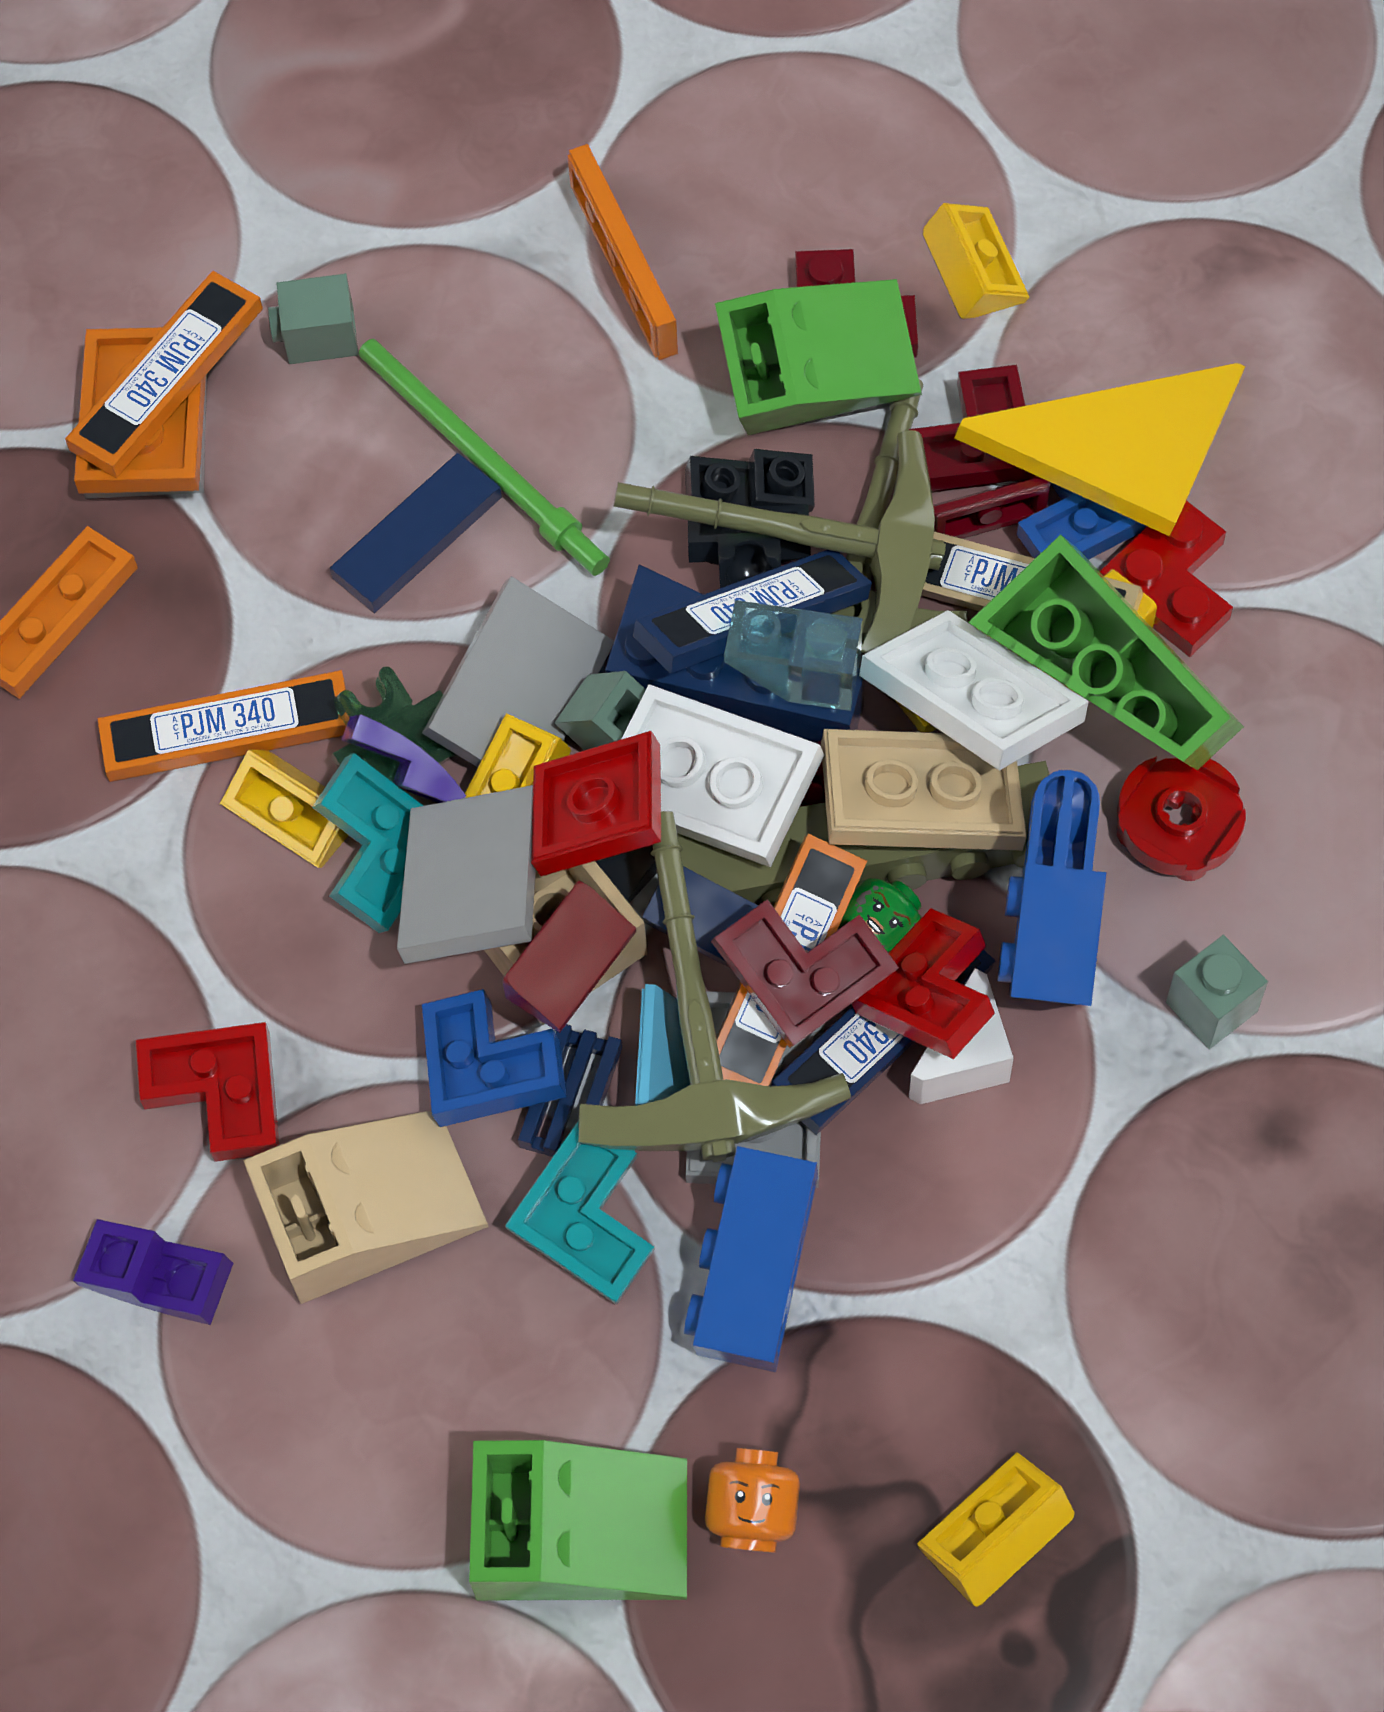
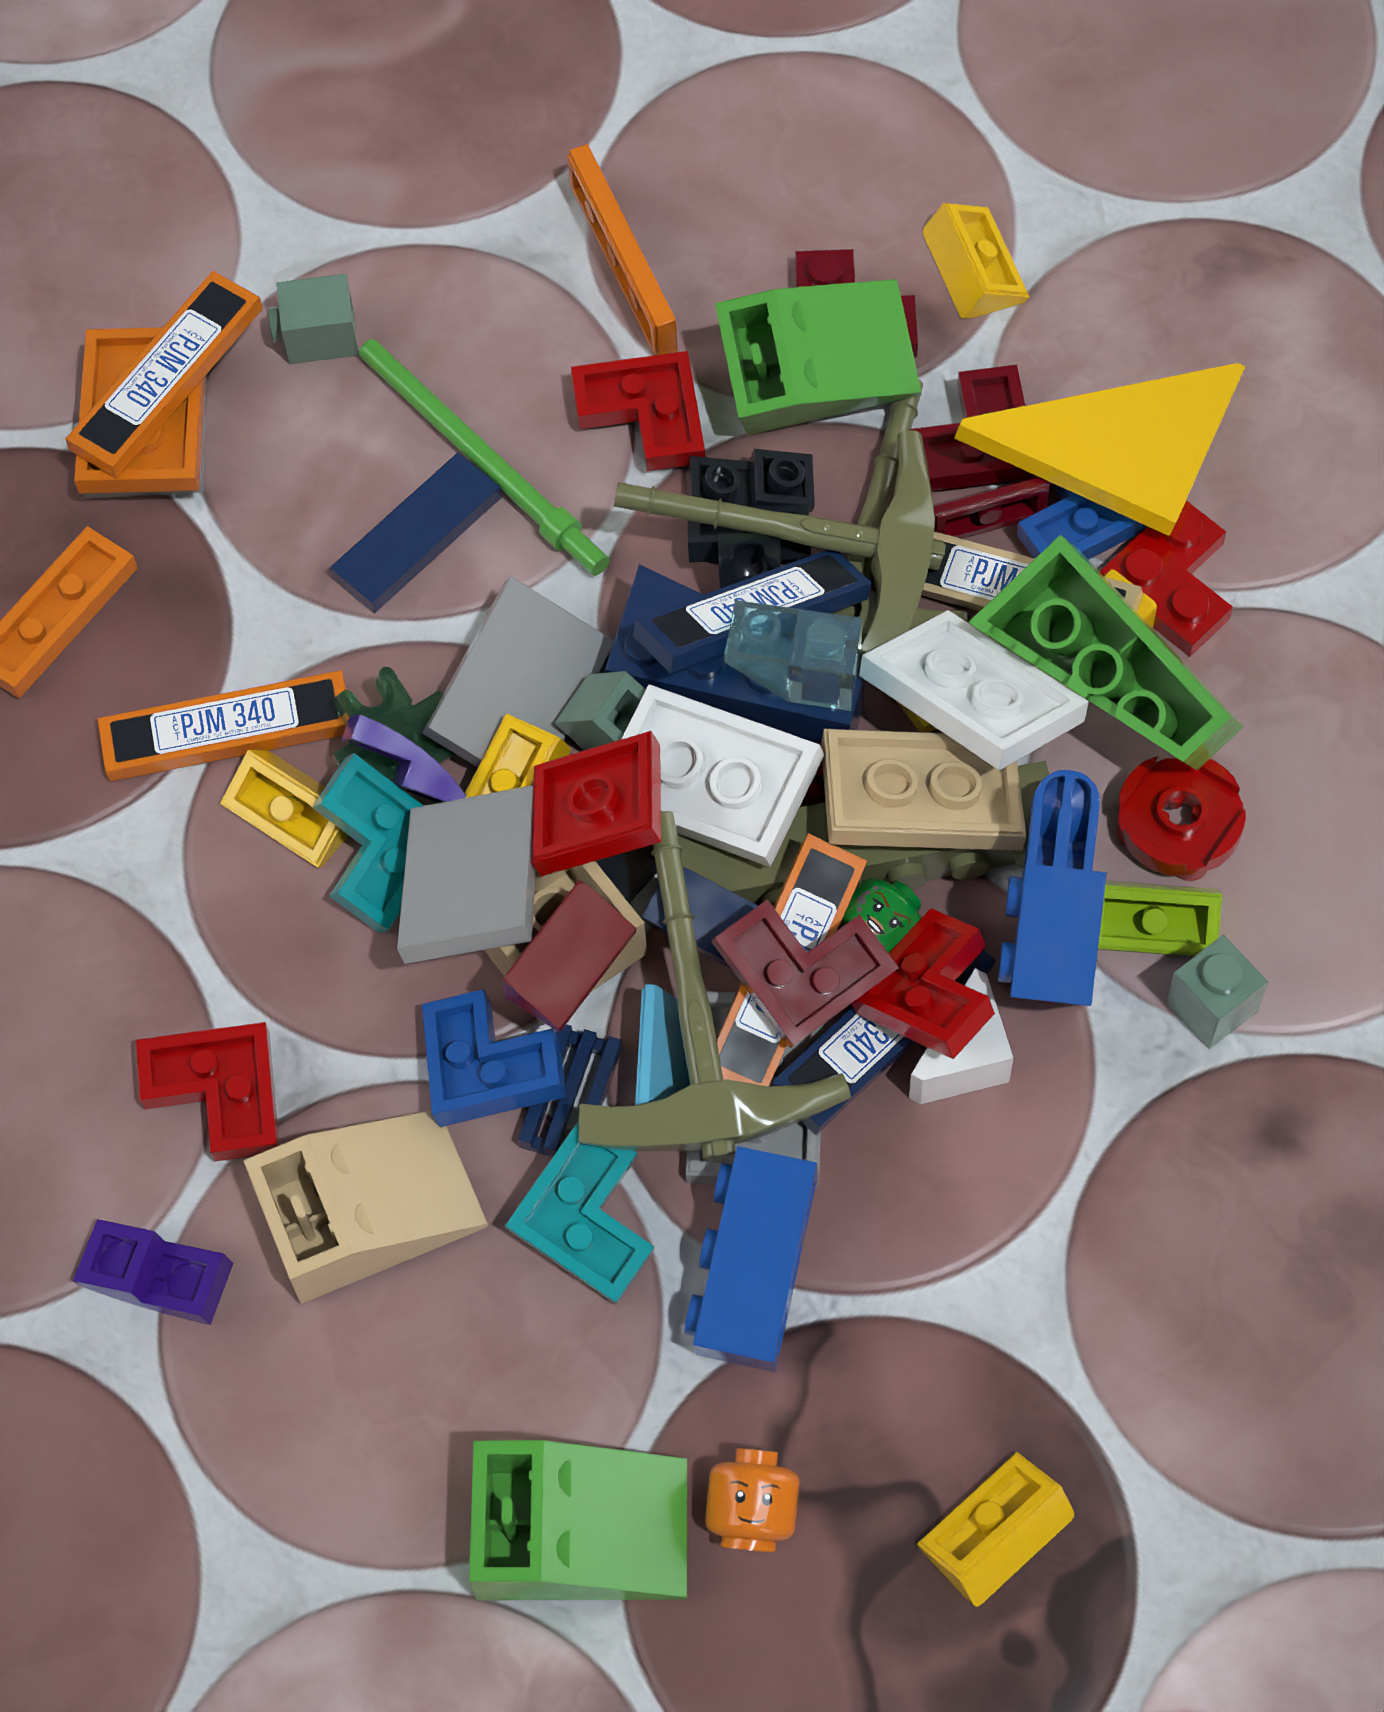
(647, 390): none -> red plate
(1159, 918): none -> lime slope

